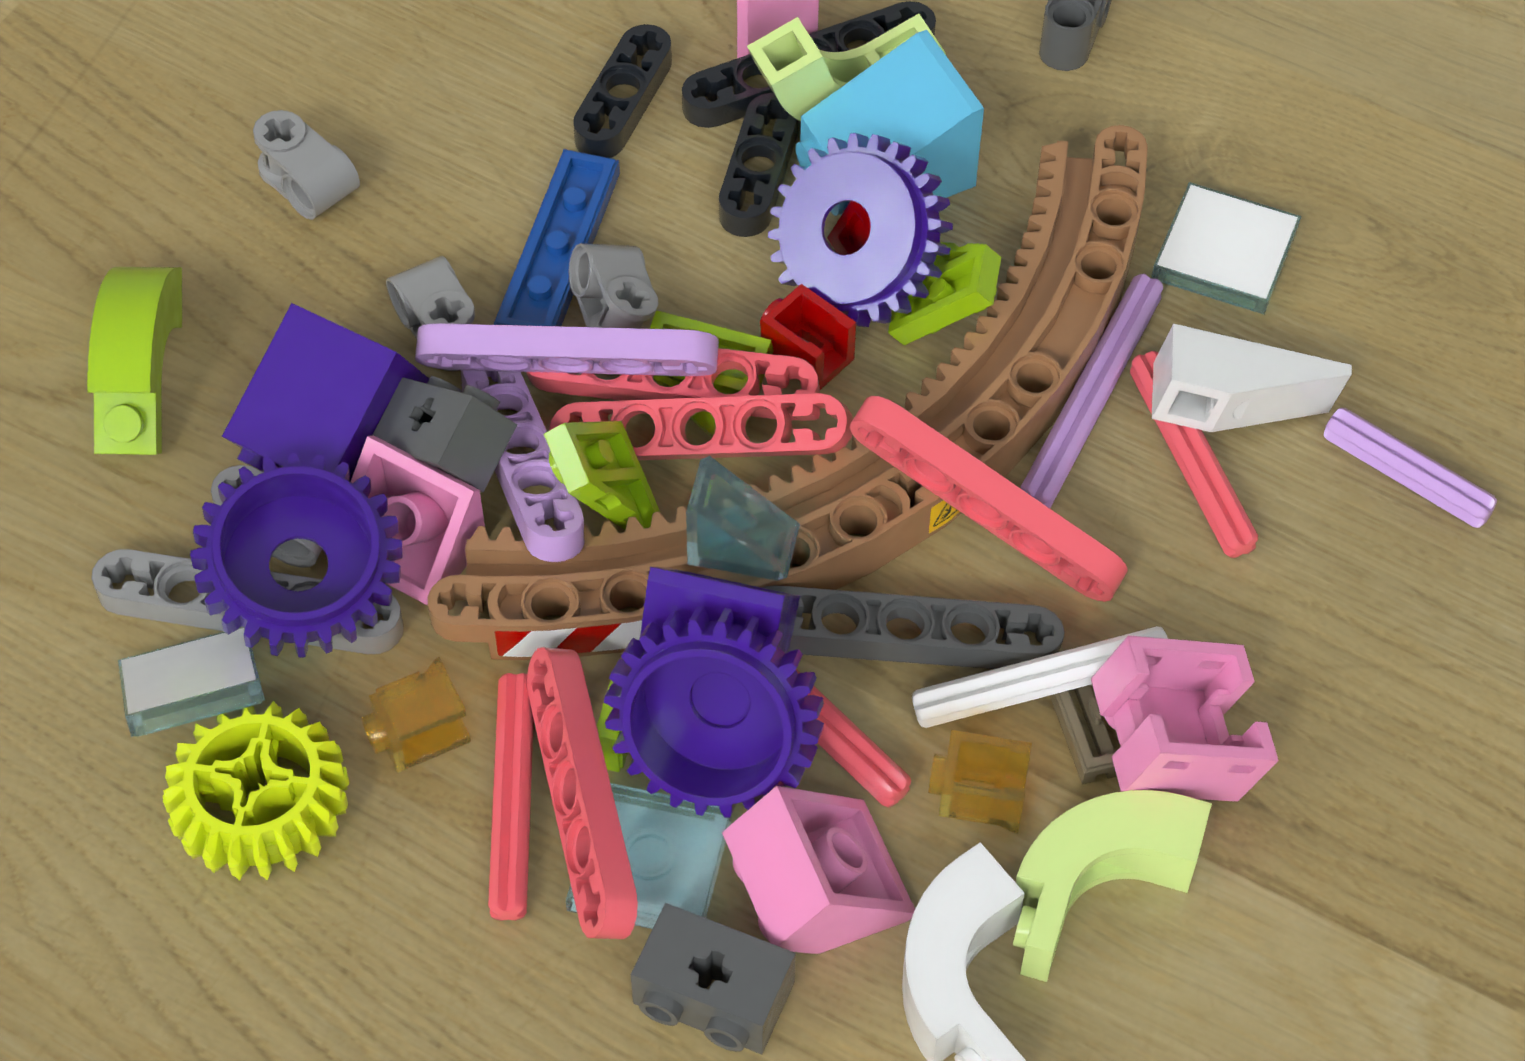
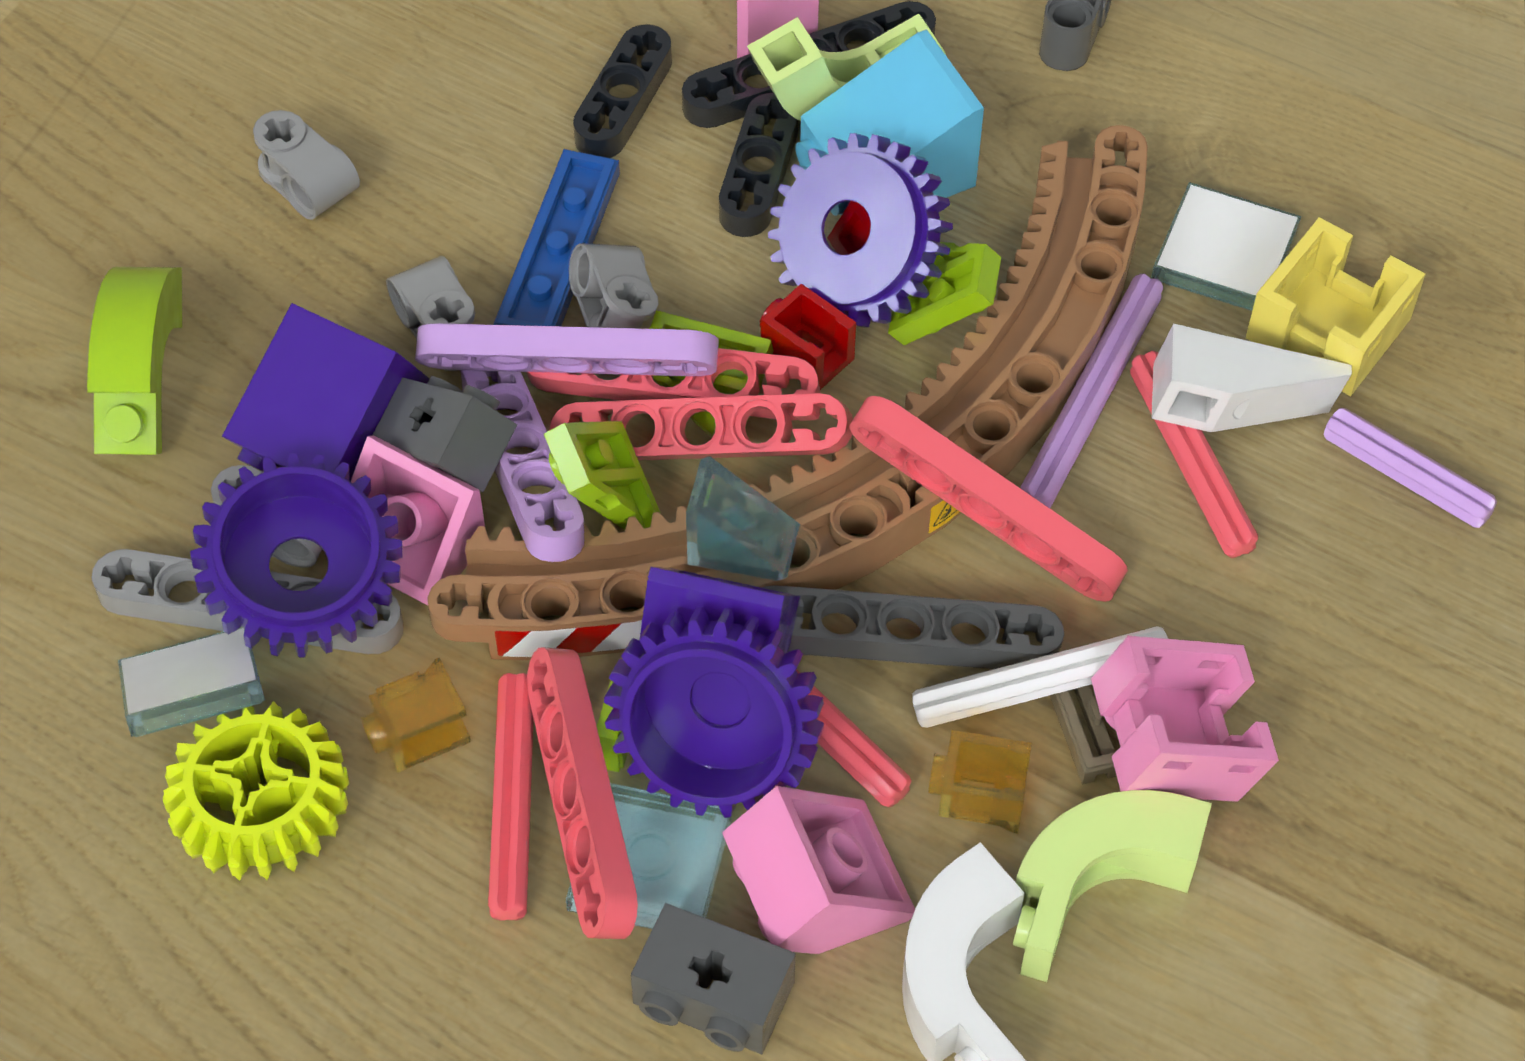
(1328, 313): none -> light yellow piece

